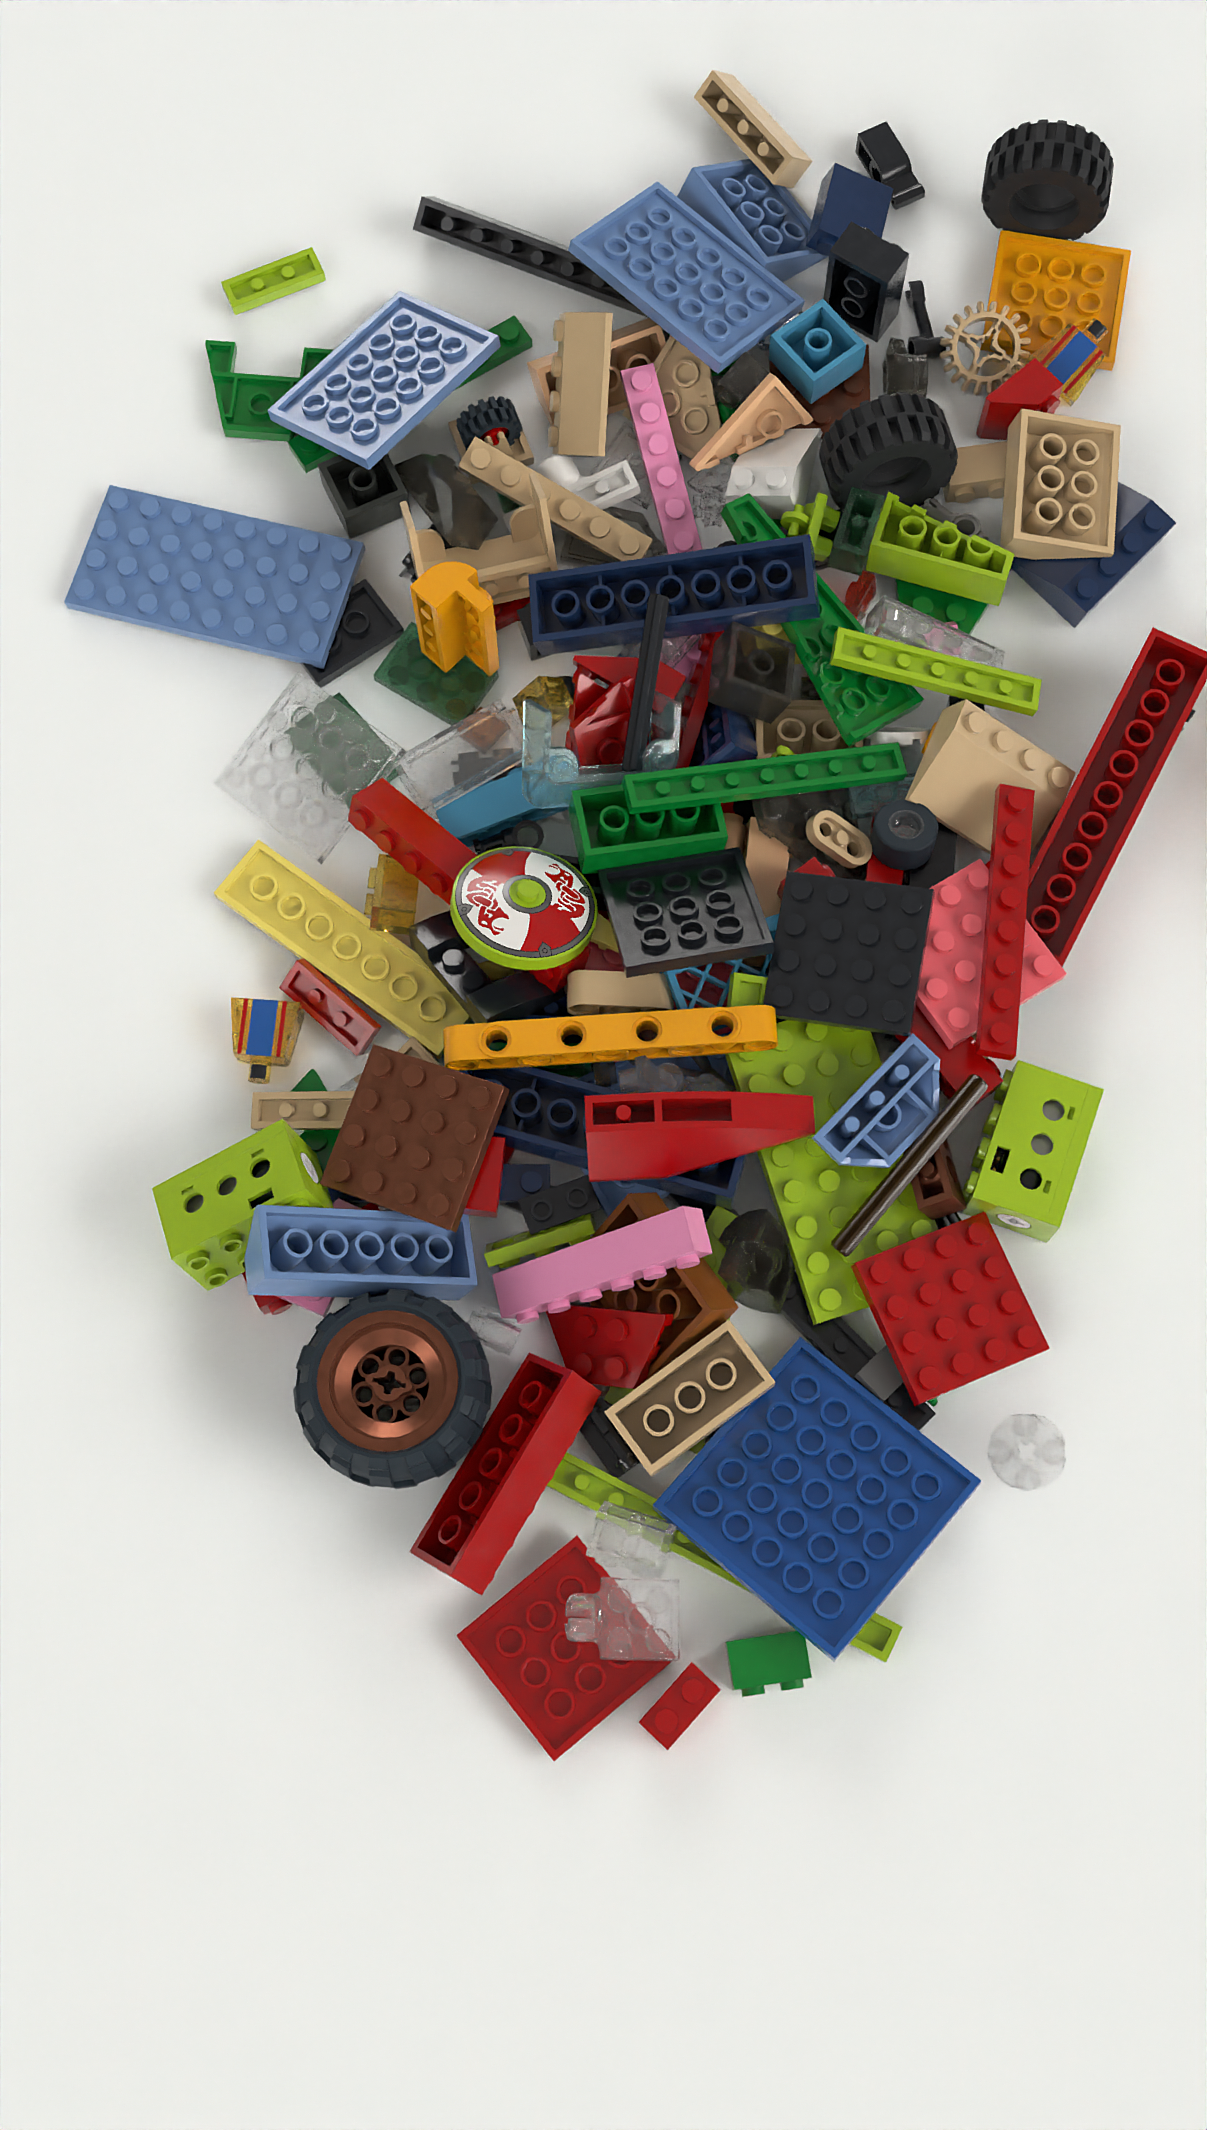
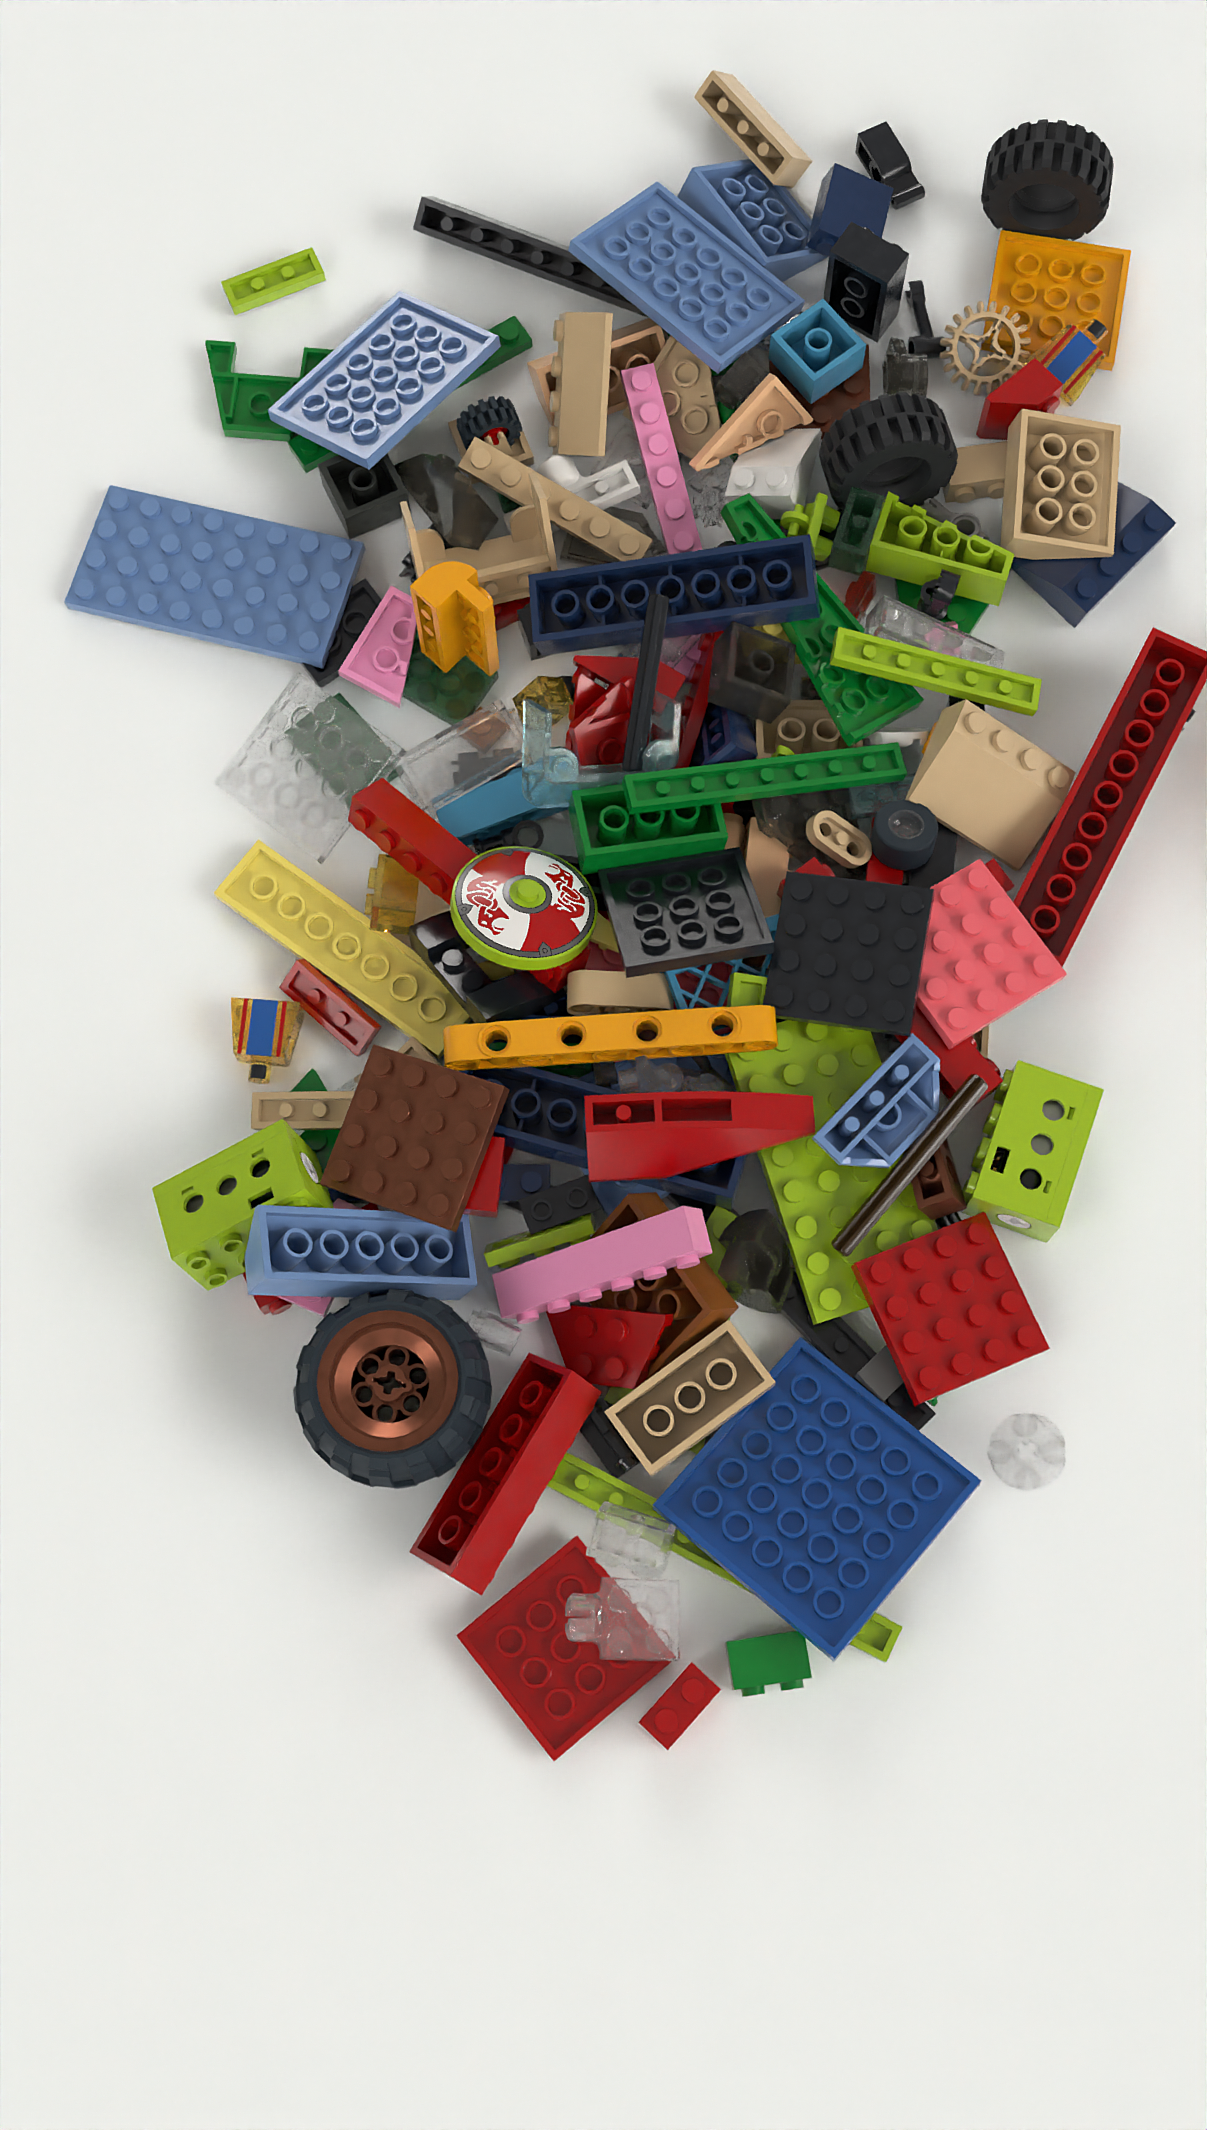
(384, 649): none -> bright pink wing
(938, 595): none -> black connector
(1005, 923): red plate -> none

